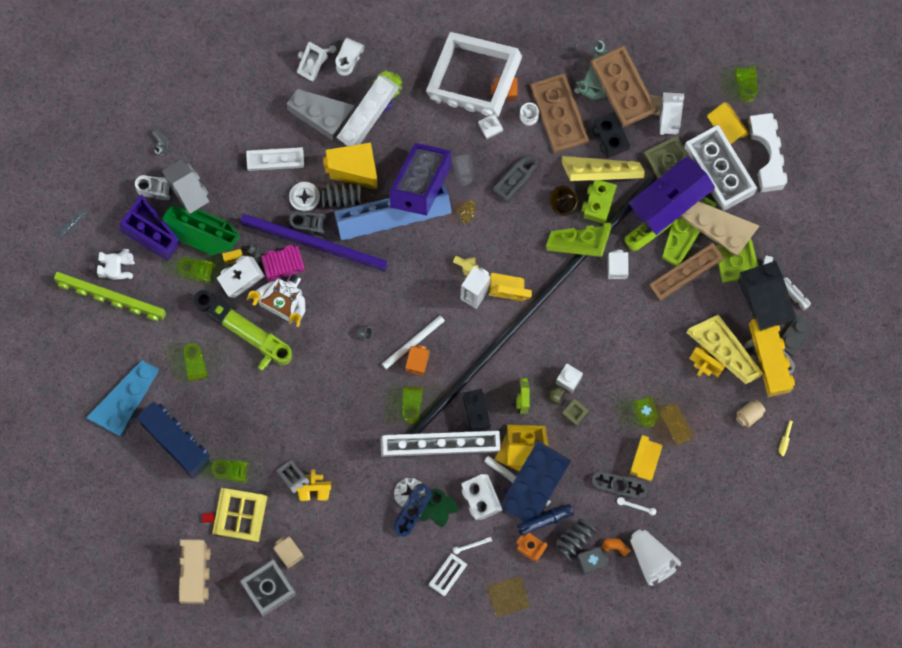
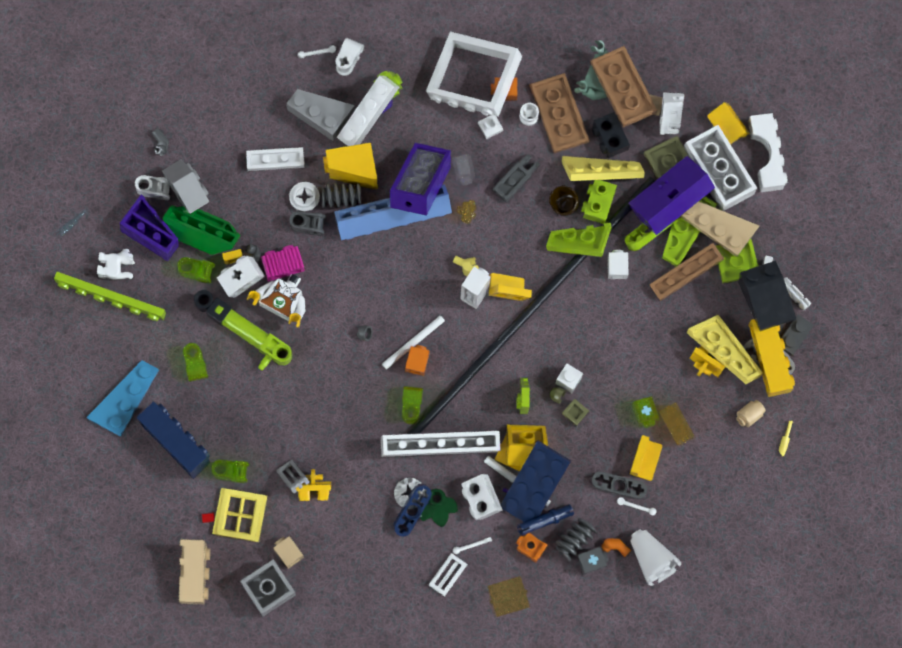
(311, 61): white slope -> none
(314, 242): dark purple tile -> none
(476, 410): black brick -> none
(747, 79): clear neon green piece -> none

